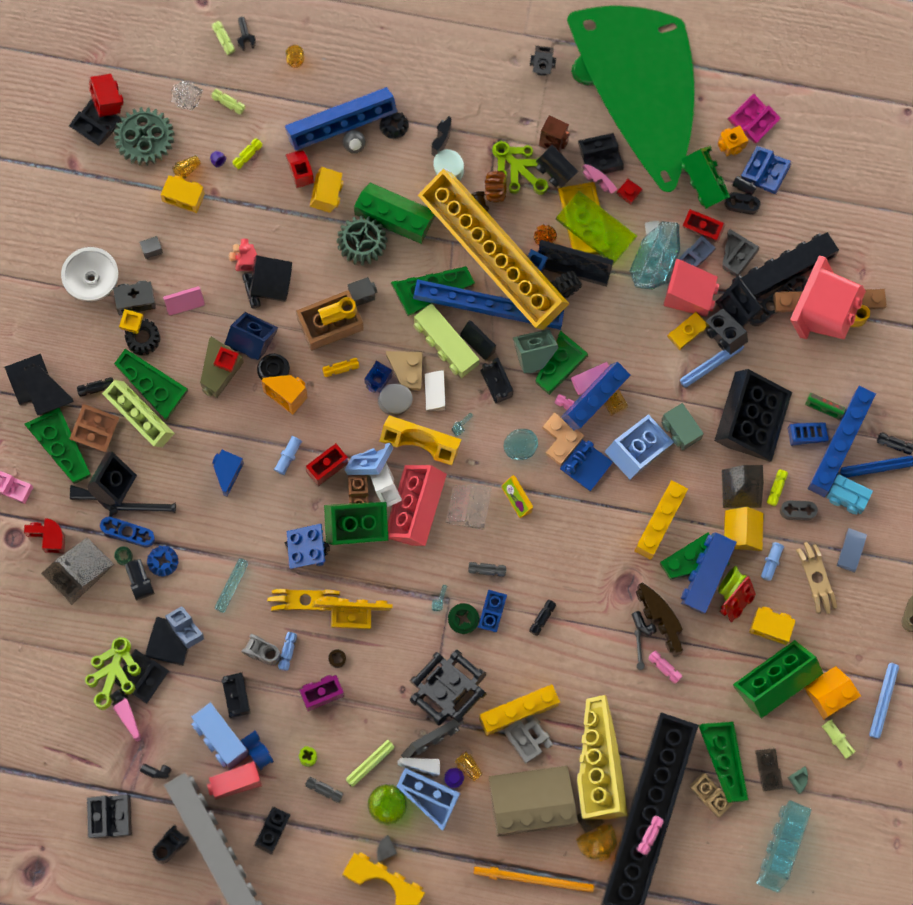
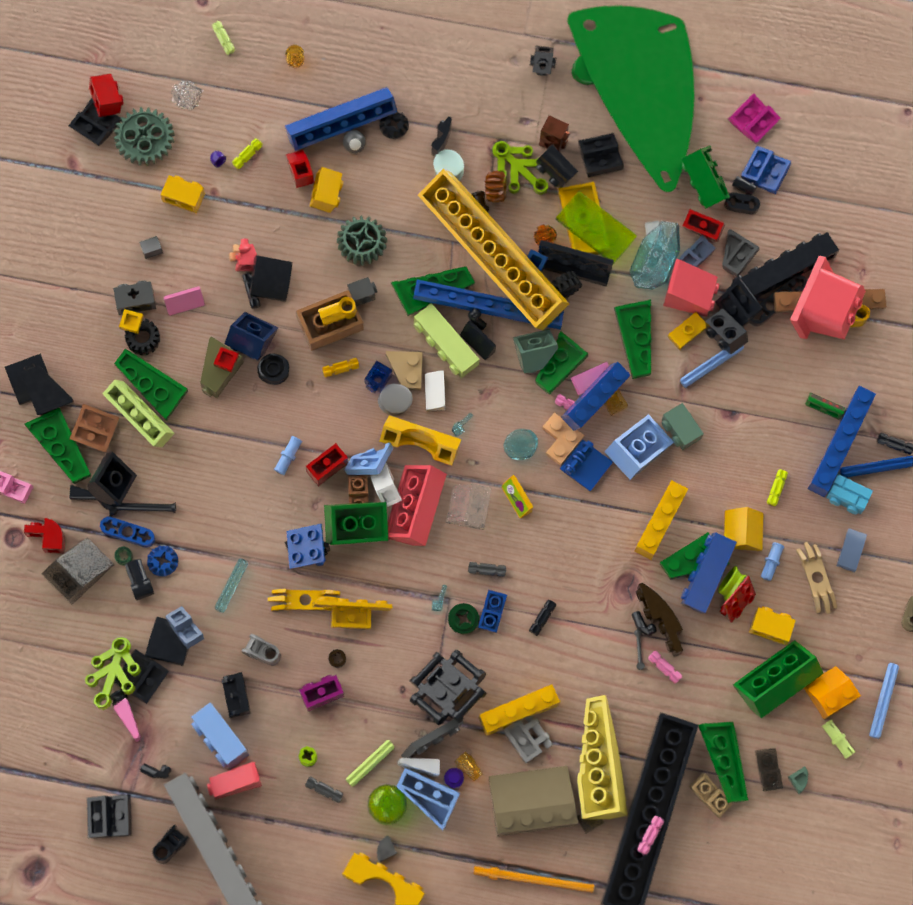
(85, 264): white dish -> none
(94, 387): black axle -> none
(186, 167): clear yellow cone -> none
(227, 468): blue slope -> none
(228, 101): yellowish green axle -> none
(245, 35): black bar -> none
(257, 750): blue leg -> none
(272, 830): black slope -> none
(286, 391): light orange slope -> none
(287, 651): light blue axle -> none
(394, 212): green slope -> none
(474, 316): none -> black arm
(497, 381): black hinge -> none
(594, 175): bright pink slope -> none
(598, 843): clear yellow cylinder -> none
(629, 191): red plate -> none
(635, 331): none -> green wing
(732, 141): light orange brick -> none
(742, 486): clear smoke slope -> none
(753, 415): black slope -> none
(784, 846): clear light blue wedge -> none
(792, 428): blue slope -> none
(798, 505): dark grey beam -> none

